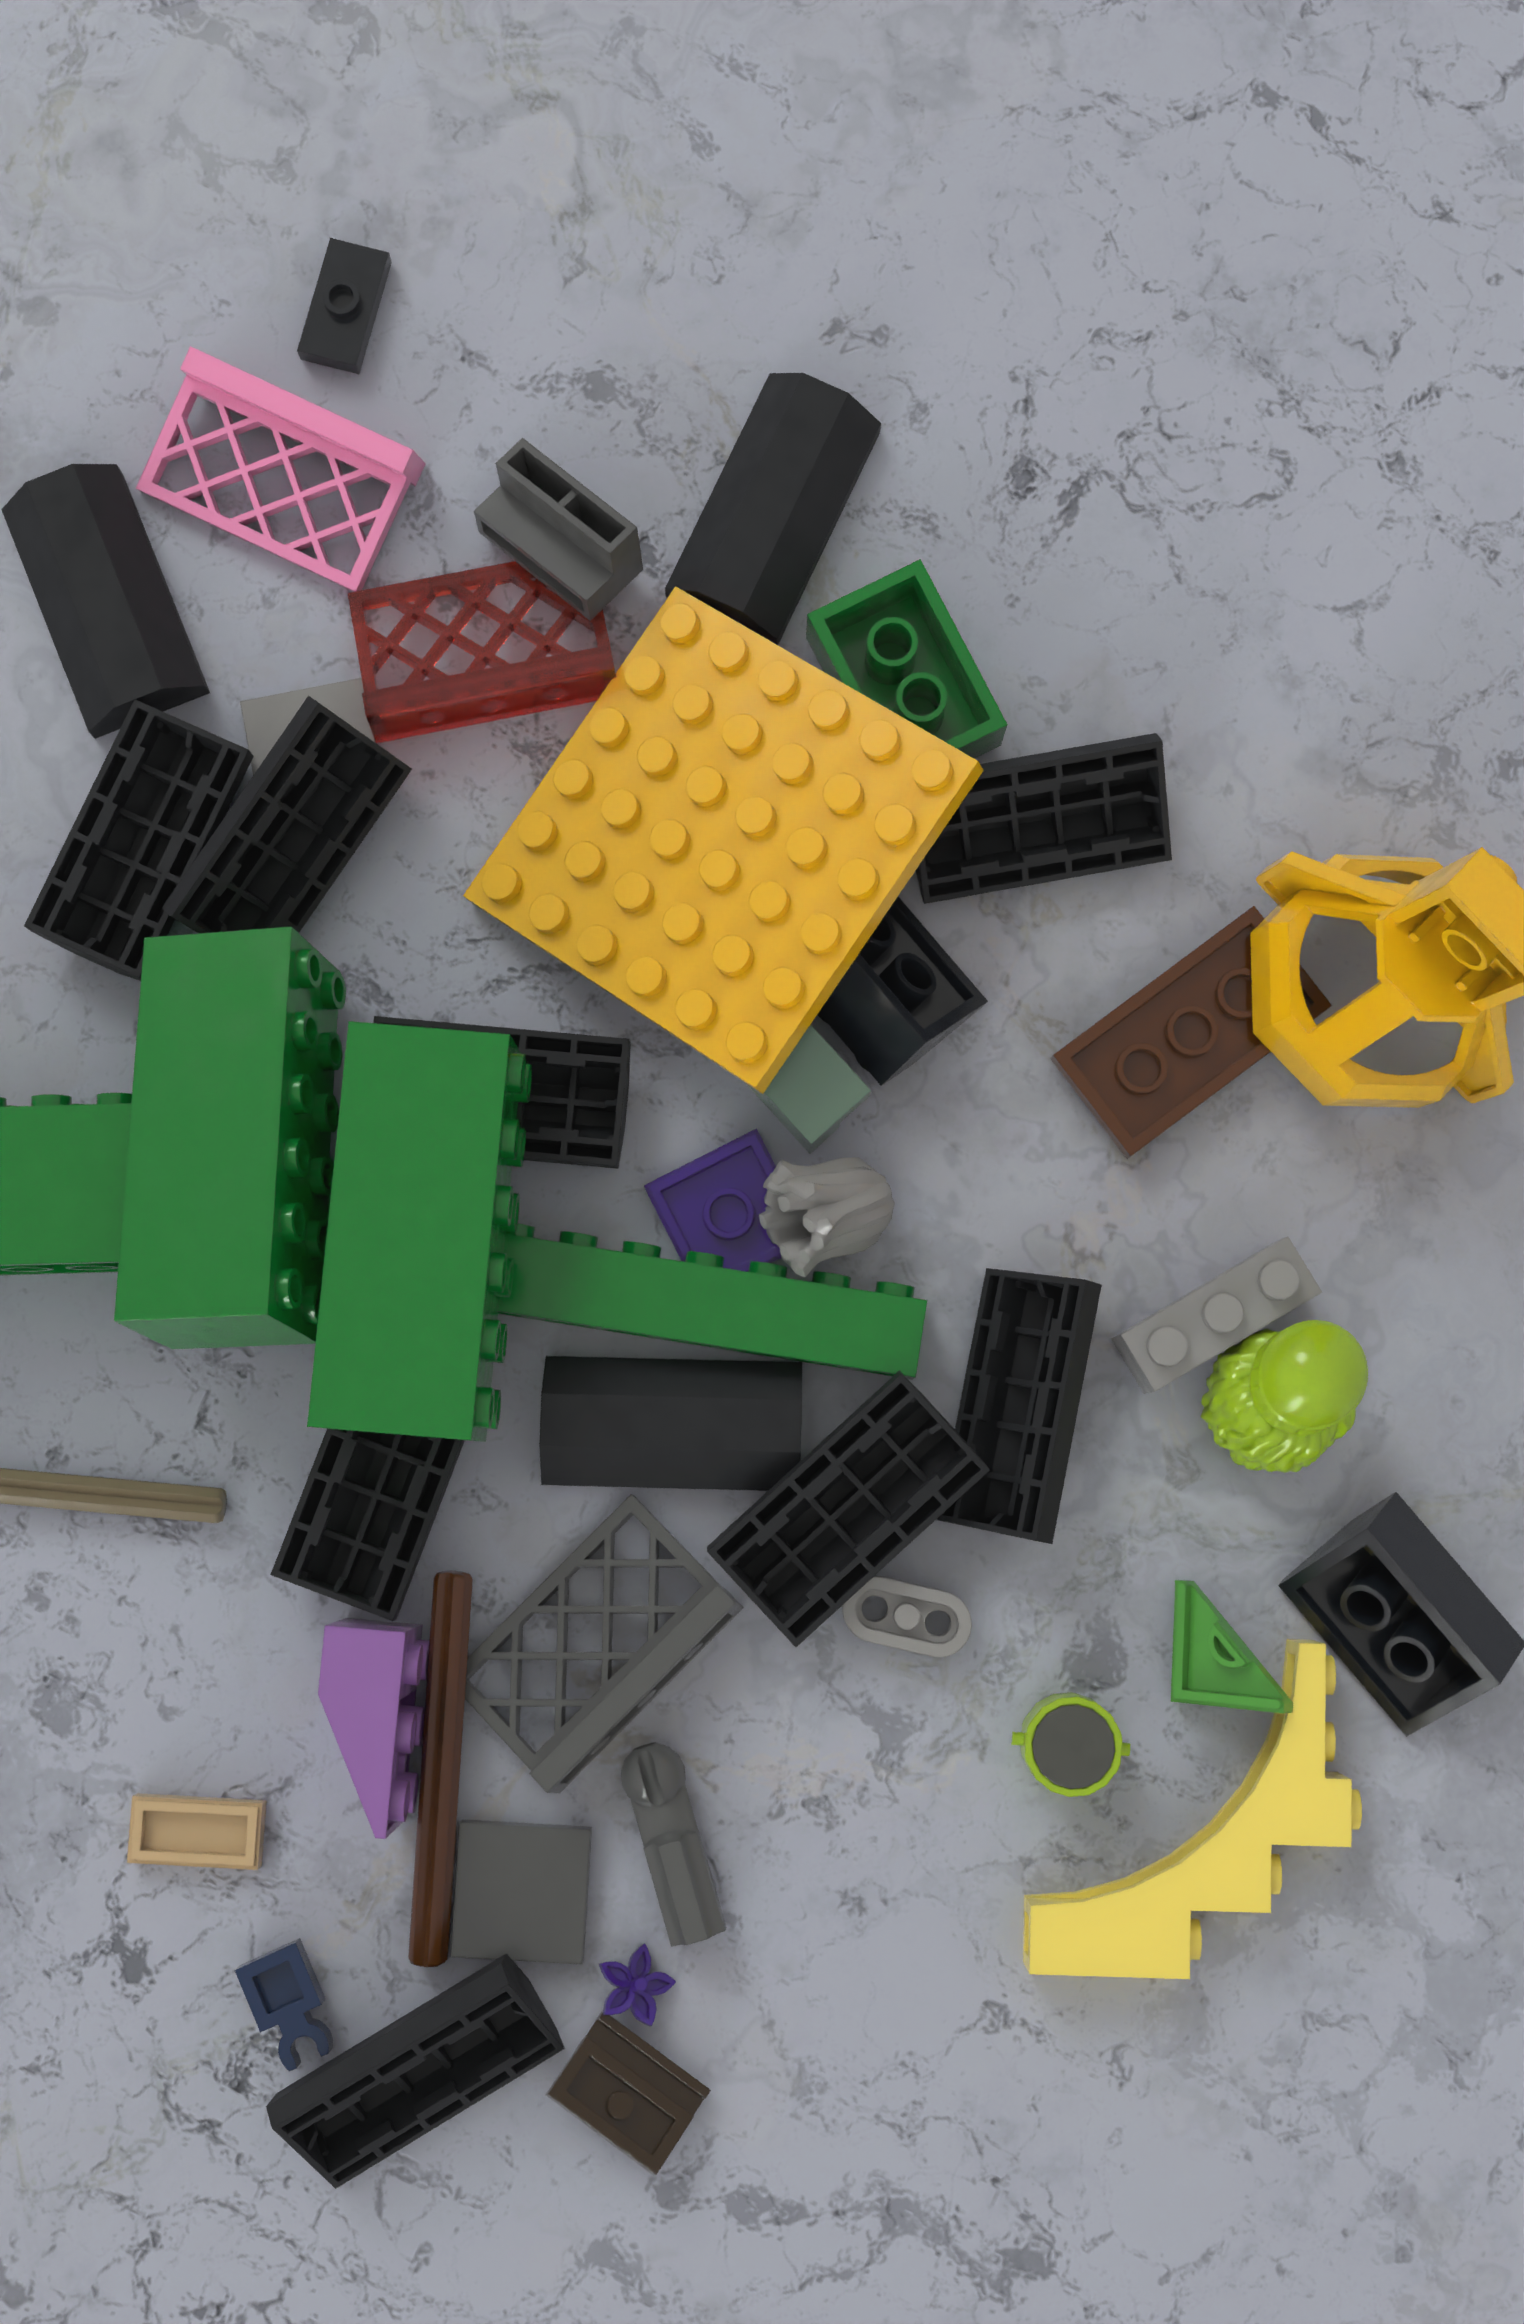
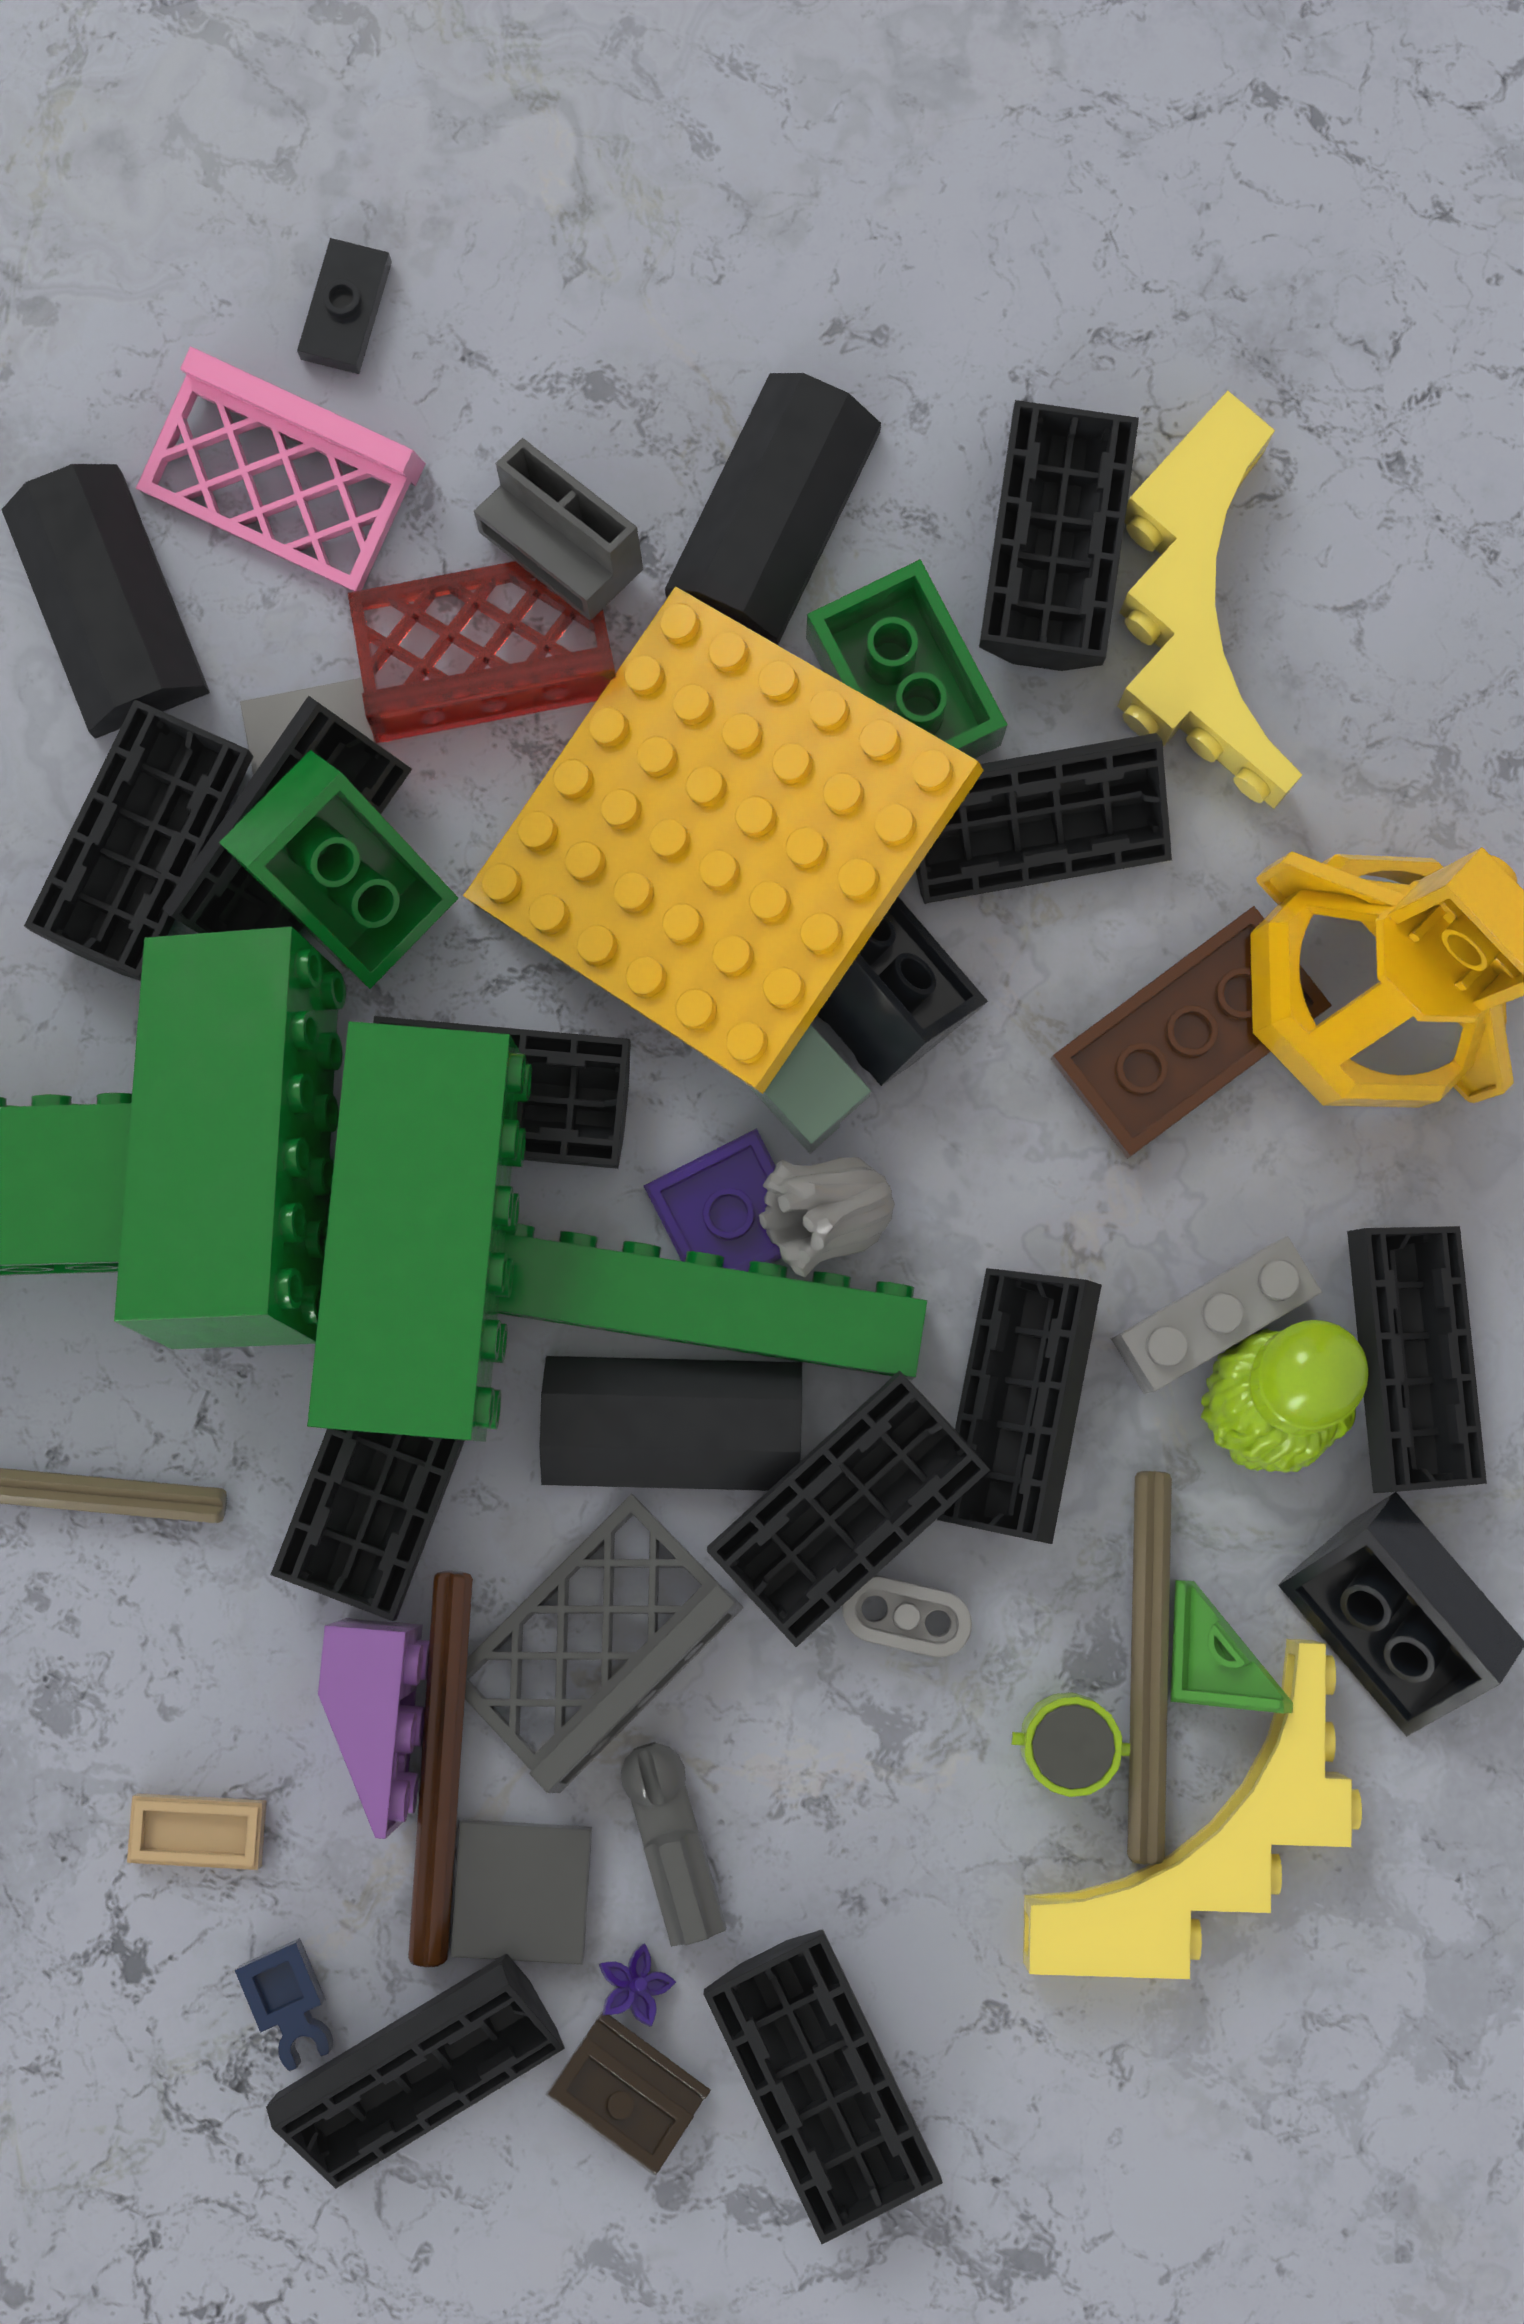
(339, 868): none -> green brick
(821, 2084): none -> black piece
(1058, 536): none -> black piece
(1149, 1668): none -> dark tan axle
(1173, 604): none -> light yellow arch
(1418, 1358): none -> black piece

